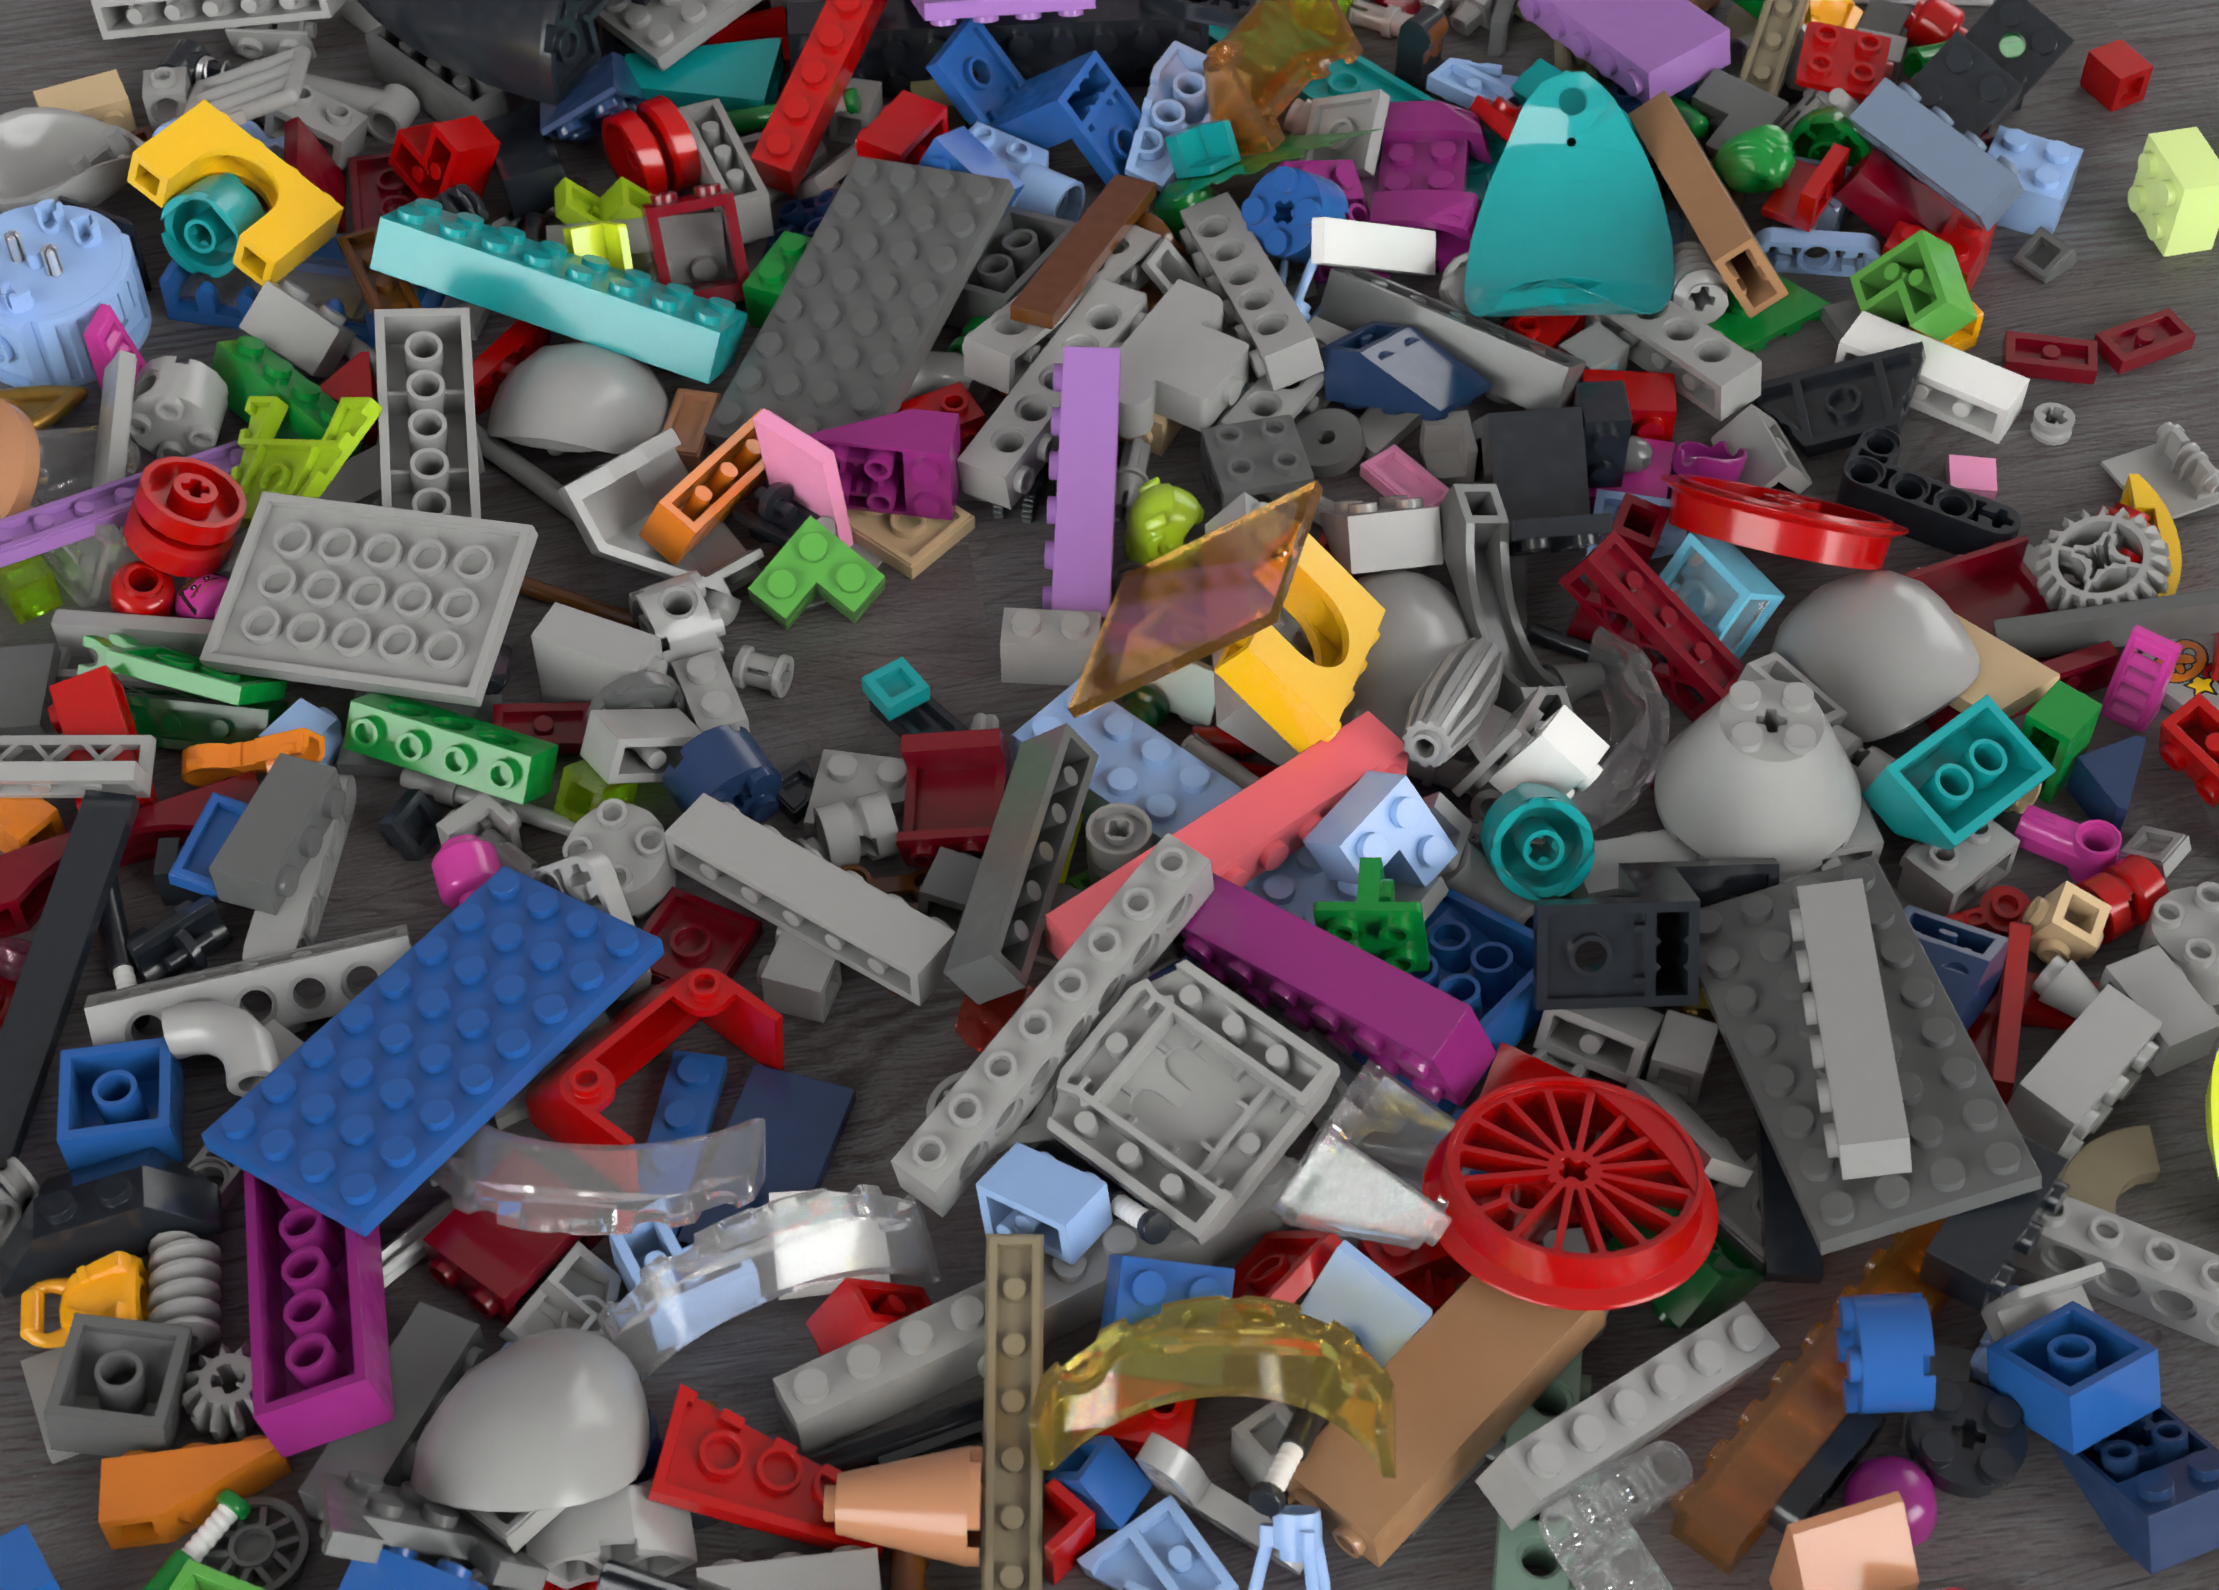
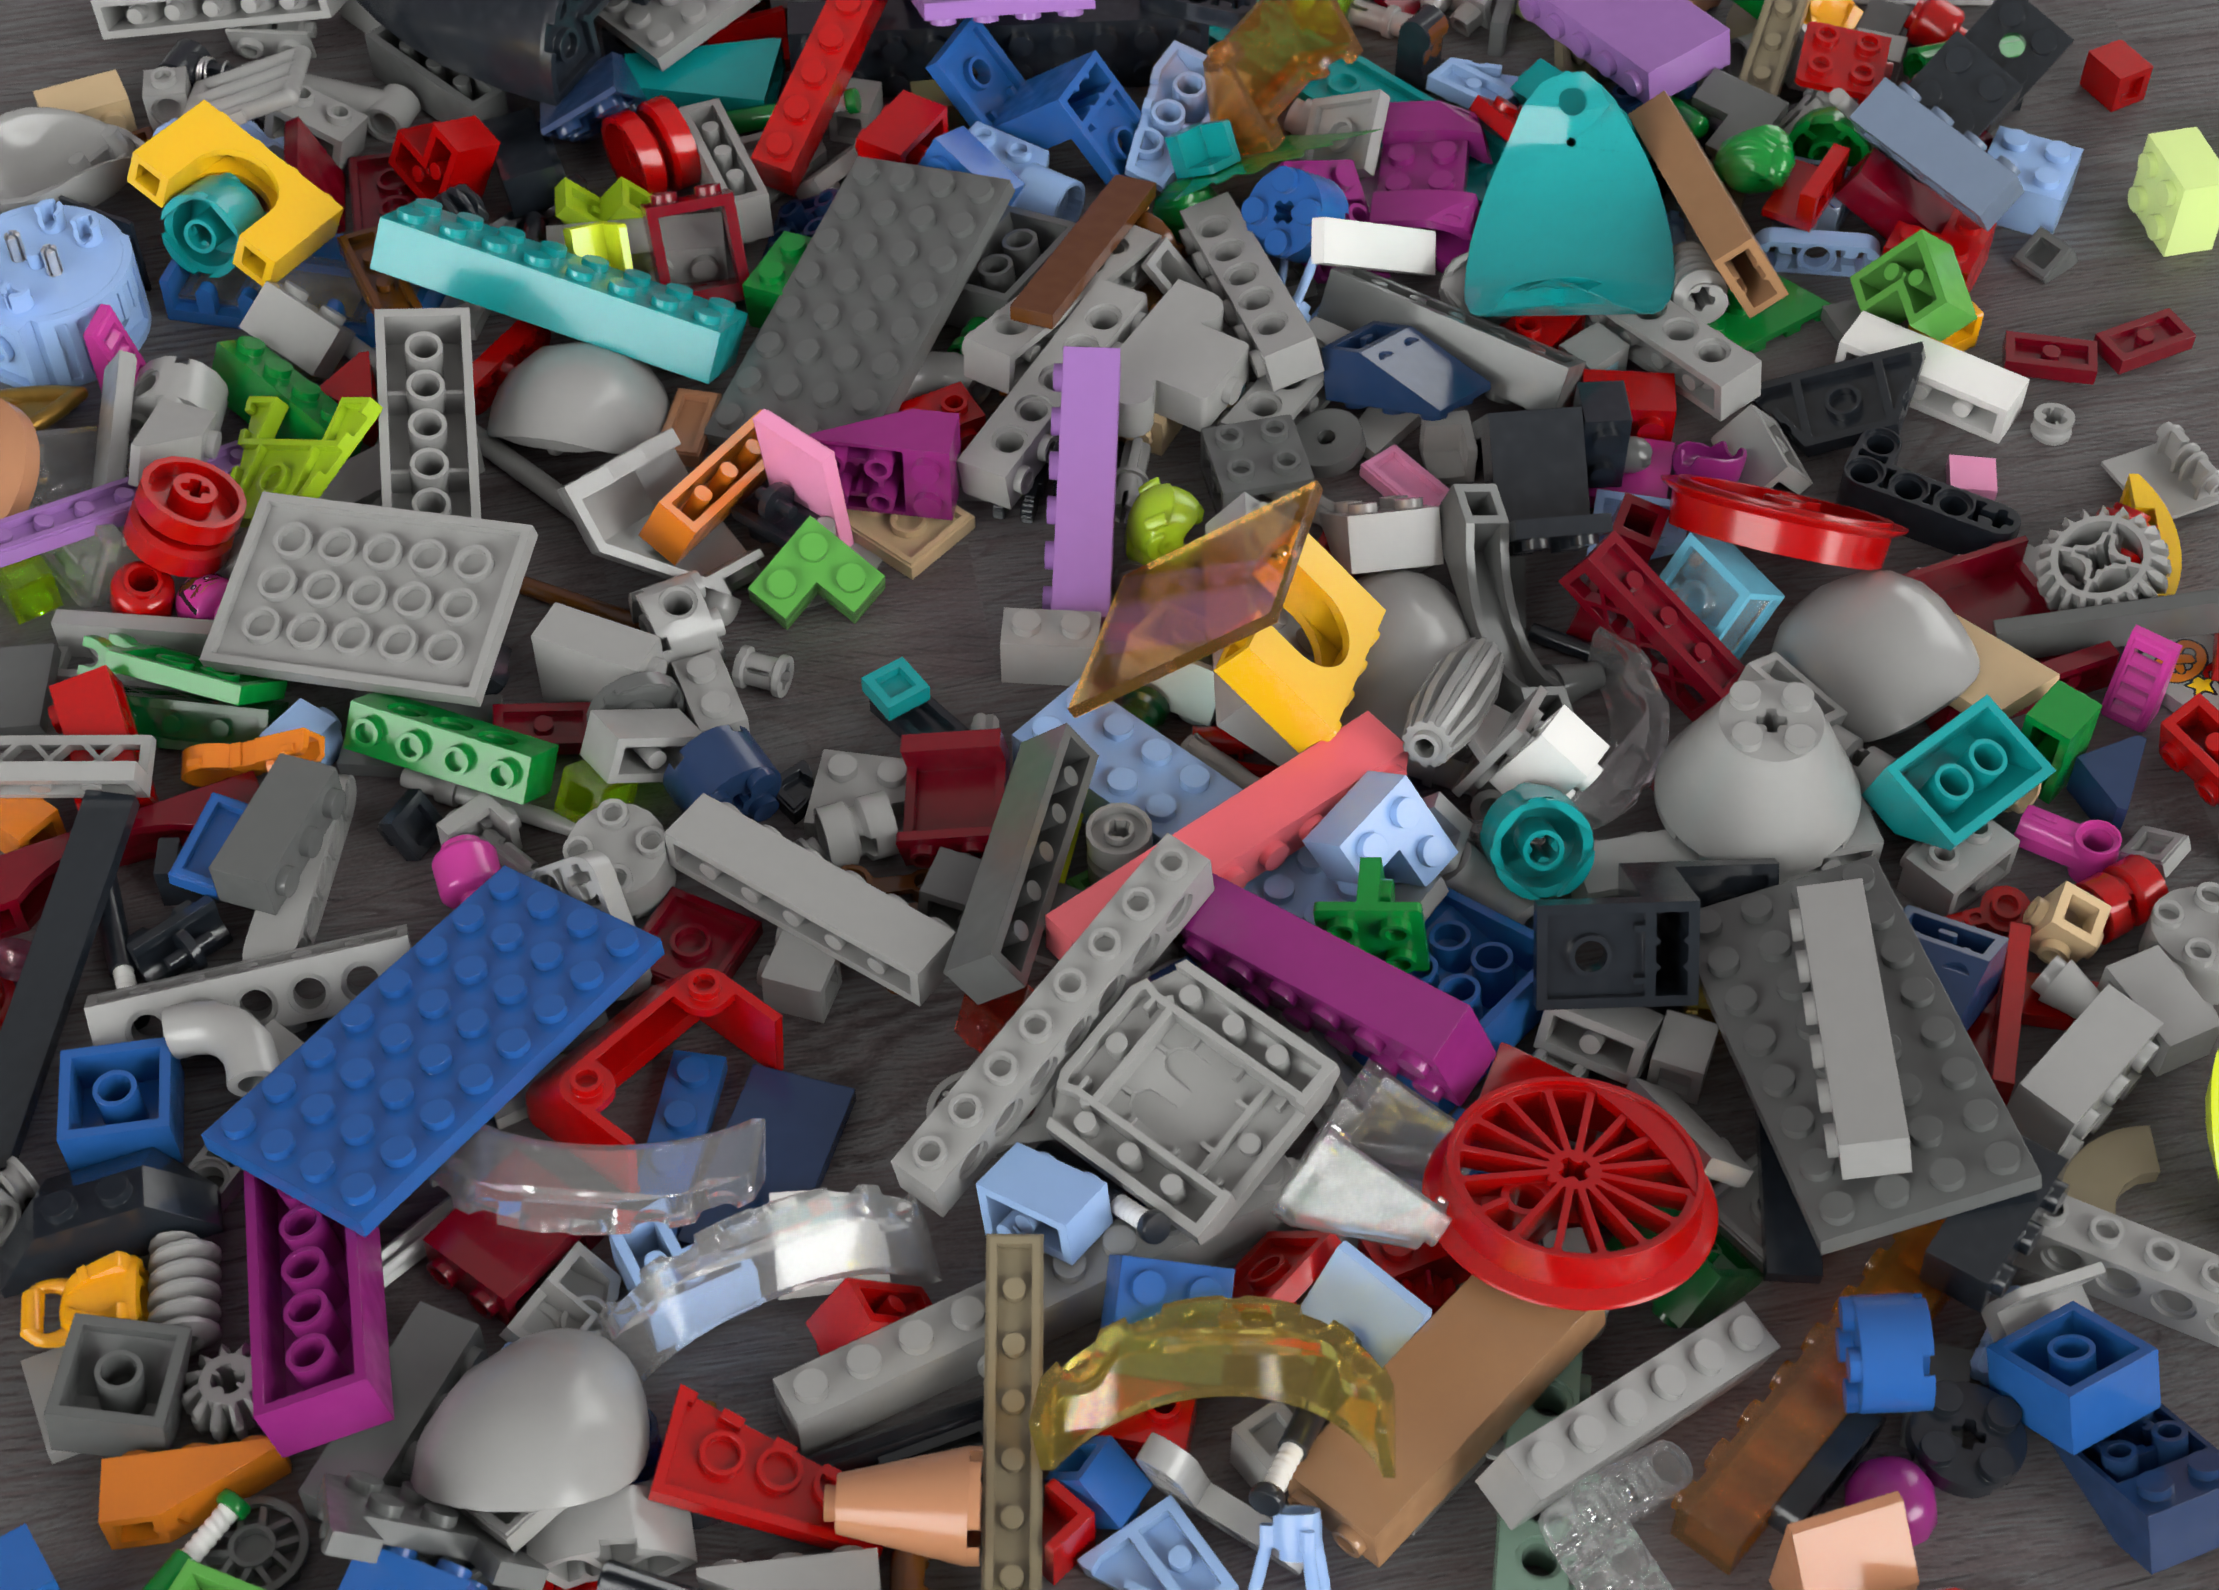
(174, 431): none -> light grey slope

